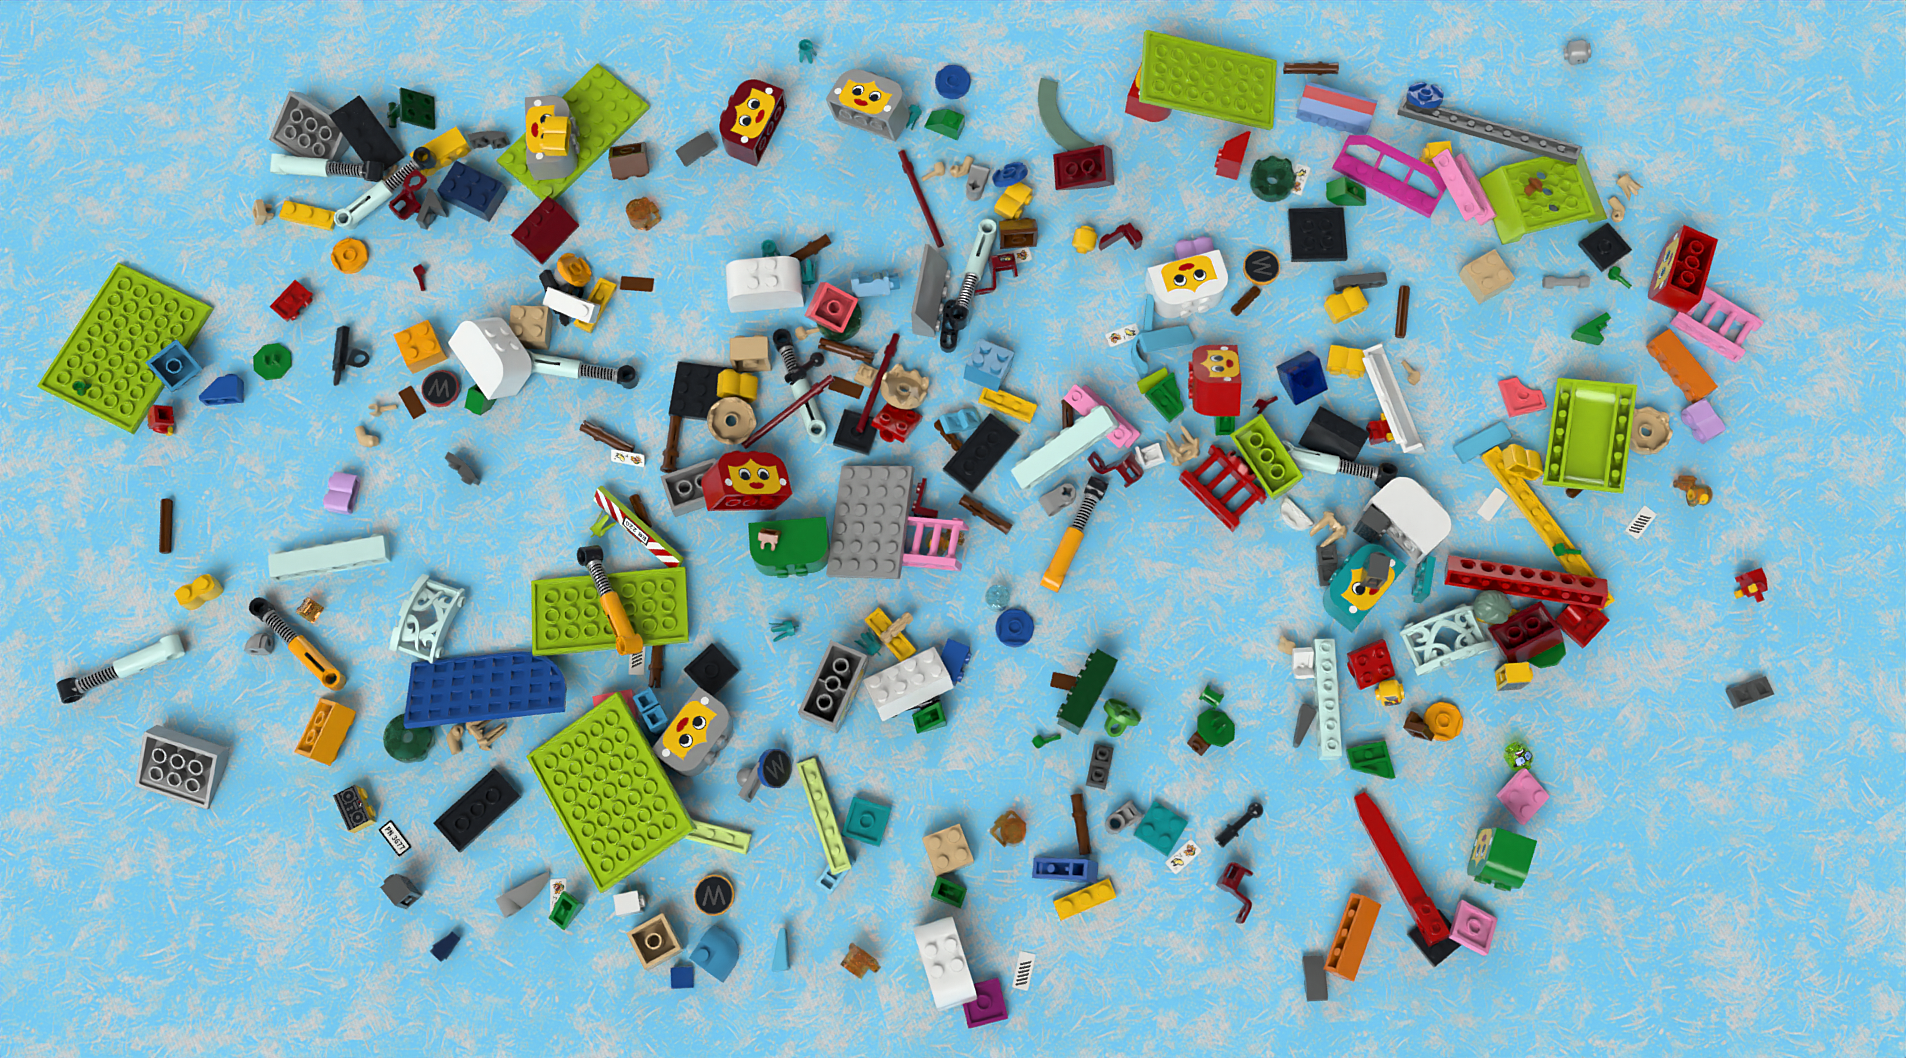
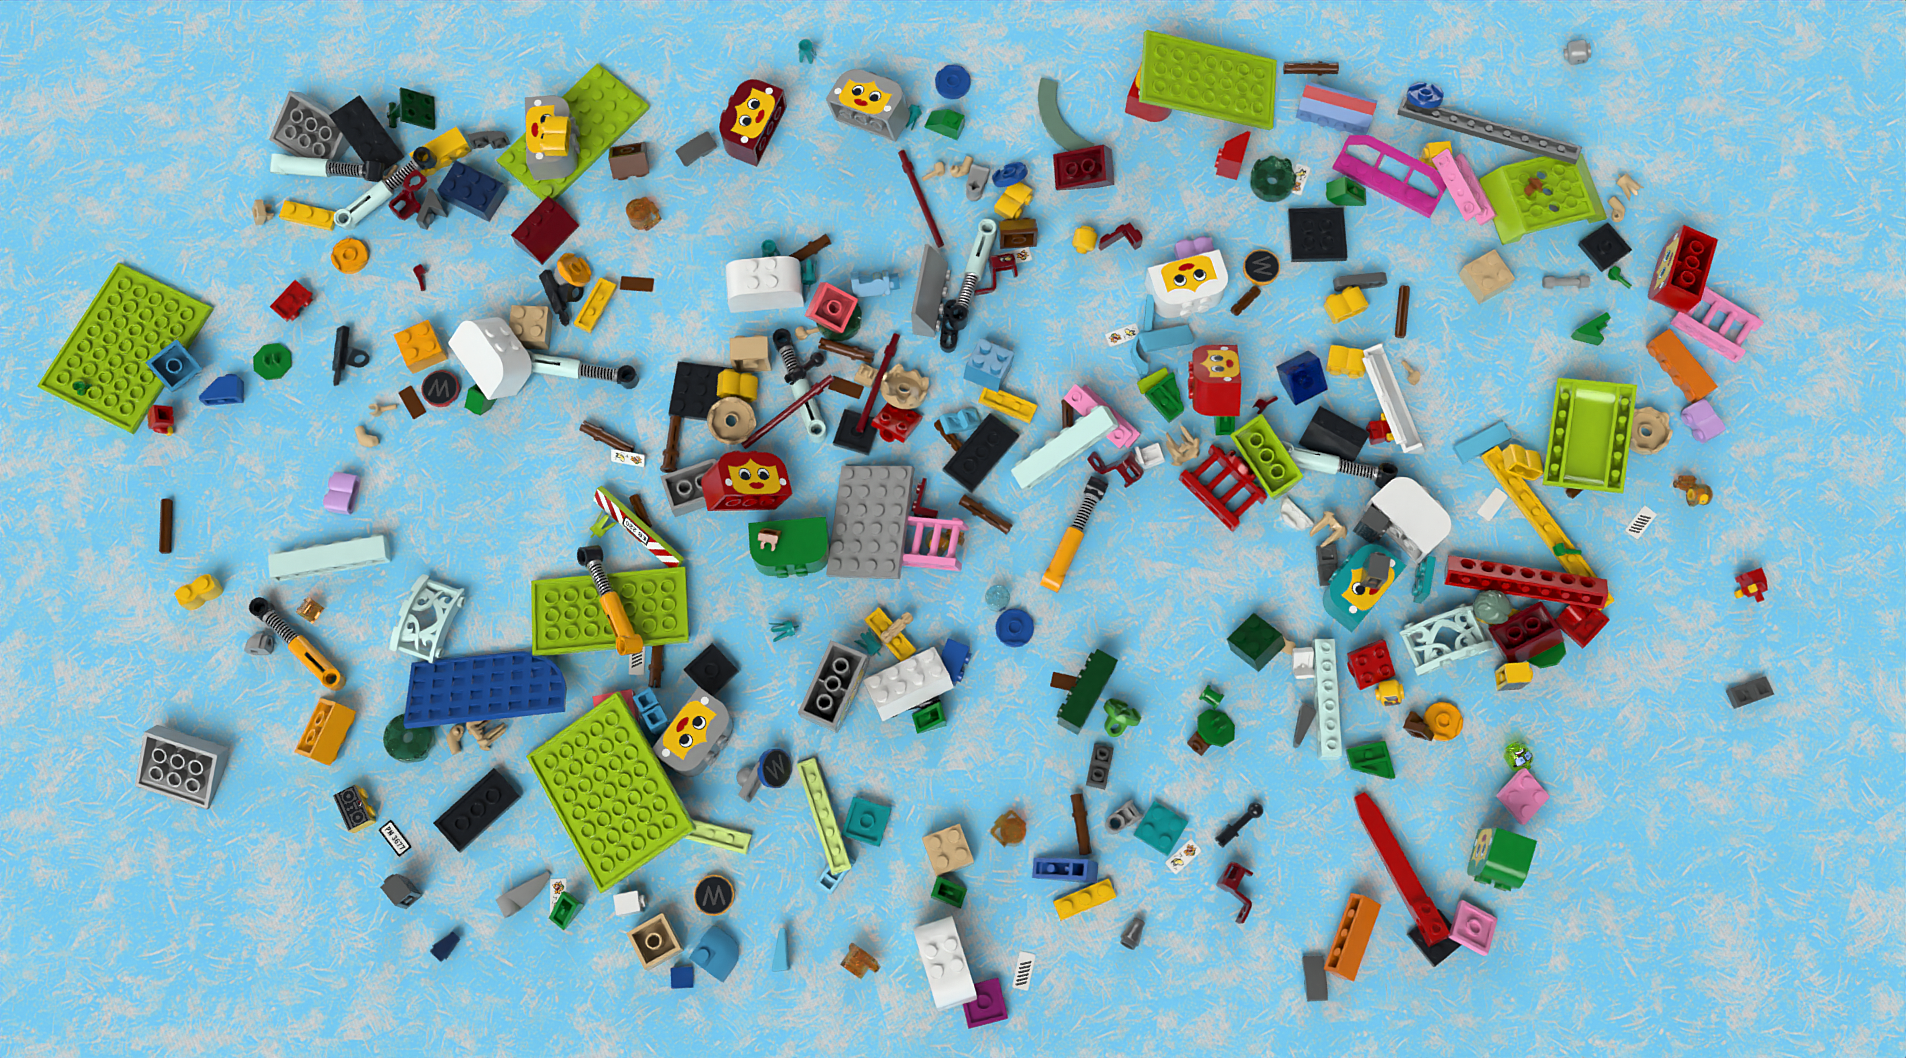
(167, 649): piece -> none
(463, 469): dark grey slope -> none
(571, 305): white slope -> none
(1039, 742): green hand -> none
(1056, 500): light grey piece -> none
(1132, 935): none -> flat silver cone
(1256, 642): none -> dark green brick
(1520, 399): coral tile -> none

